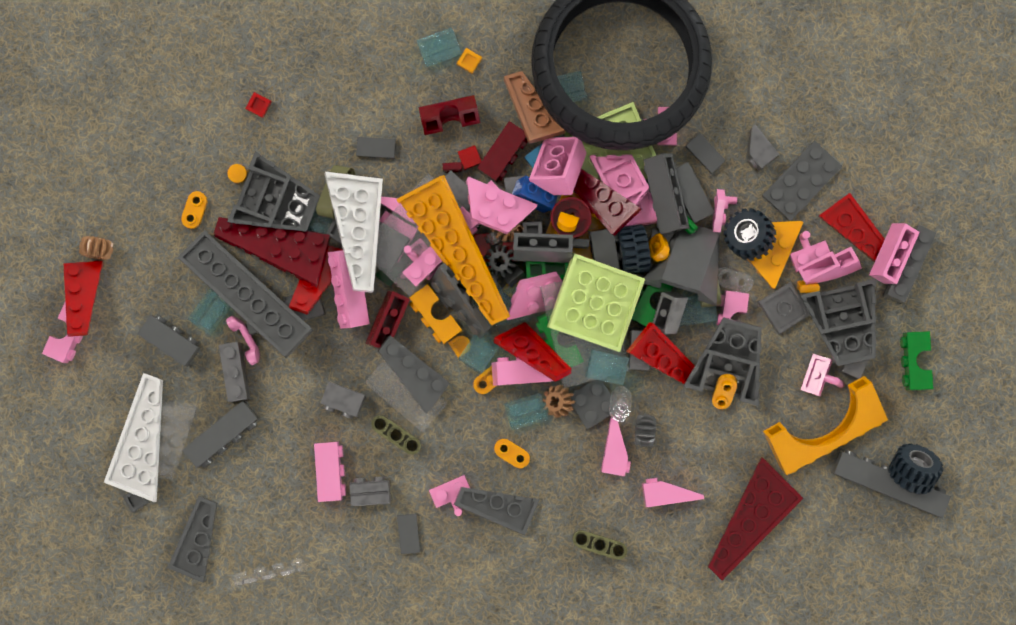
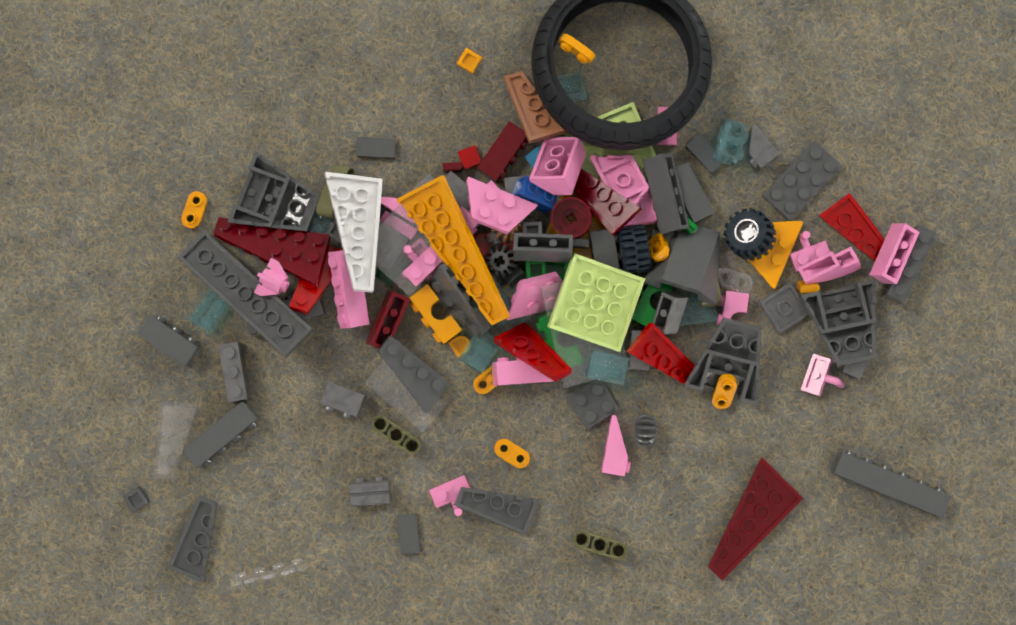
(62, 349): bright pink arch -> none
(81, 285): red wing -> none
(96, 248): medium nougat gear -> none
(137, 452): white wing -> none
(237, 173): light orange tile -> none
(253, 353): bright pink bar -> none
(258, 105): red plate -> none
(273, 280): none -> bright pink brick
(329, 471): bright pink brick -> none
(437, 114): dark red arch -> none
(439, 47): clear light blue plate -> none
(525, 411): clear light blue plate -> none
(558, 394): medium nougat gear -> none
(567, 222): light orange tile -> none
(582, 52): none -> light orange plate
(620, 399): clear plate -> none
(663, 493): bright pink slope -> none
(720, 203): bright pink plate -> none
(728, 141): none -> clear light blue brick
(862, 415): light orange arch -> none
(915, 377): green arch -> none
(915, 468): black wheel -> none

